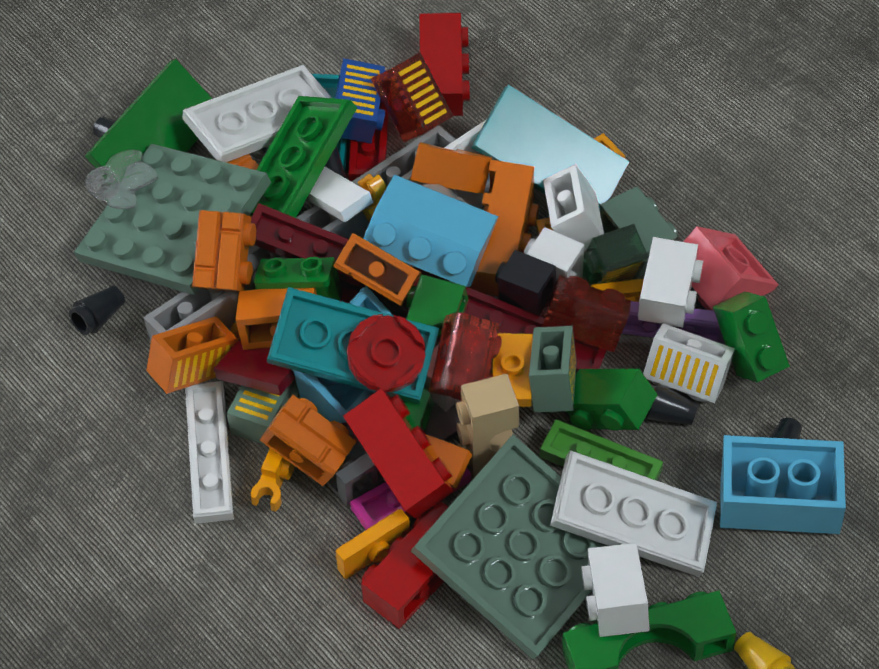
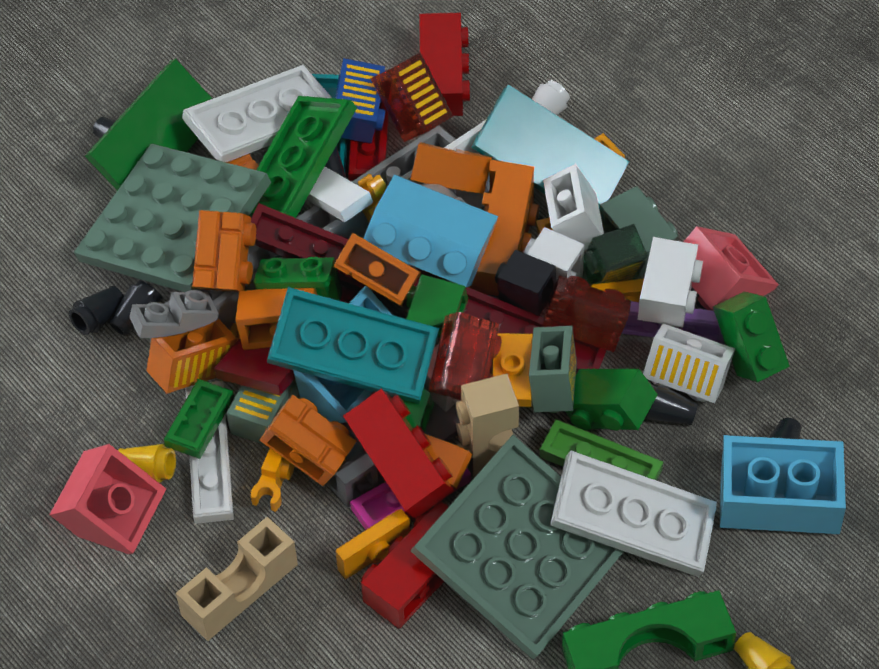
(108, 500): none -> coral slope
(120, 179): clear plate -> none
(136, 294): none -> black cone
(153, 459): none -> yellow cone
(183, 314): none -> light grey slope
(198, 418): none -> green plate
(261, 561): none -> tan arch
(386, 353): red tile -> none
(552, 96): none -> white cone
(617, 589): white brick -> none

